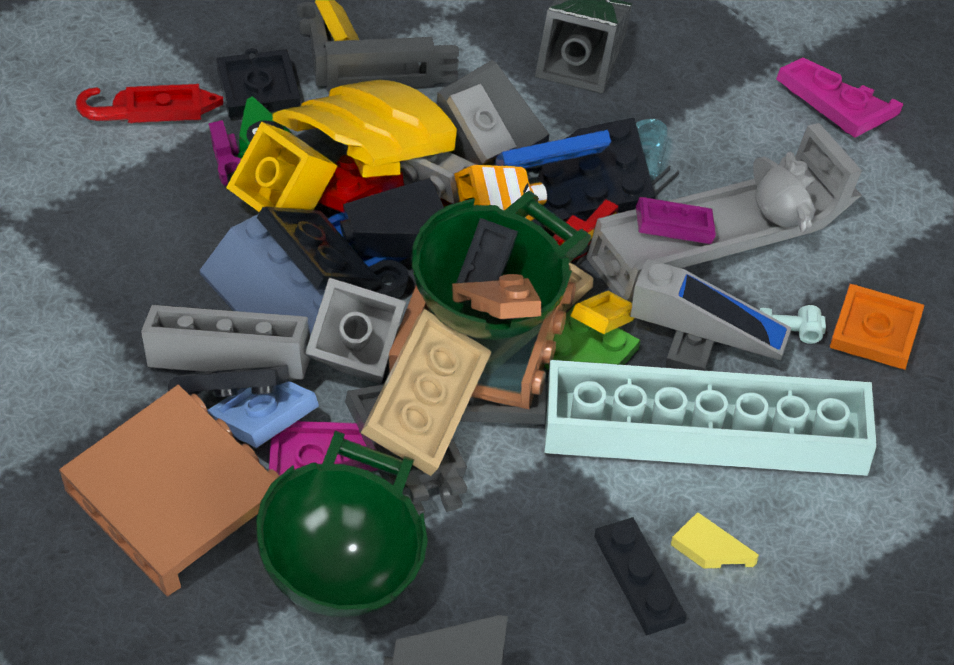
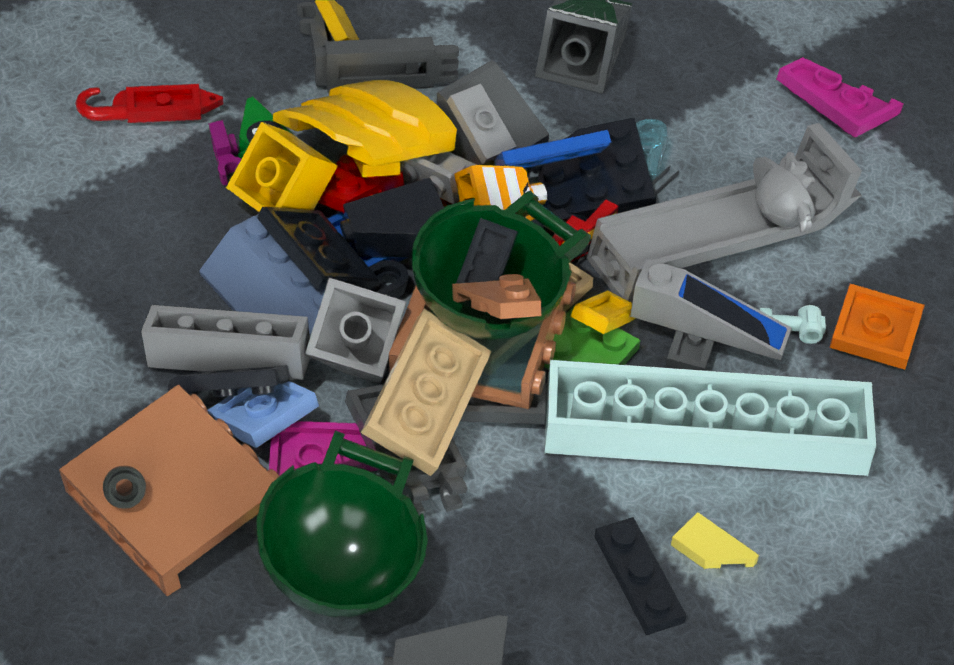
(127, 499): none -> pearl dark grey plate
(264, 77): black plate -> none
(675, 220): magenta plate -> none

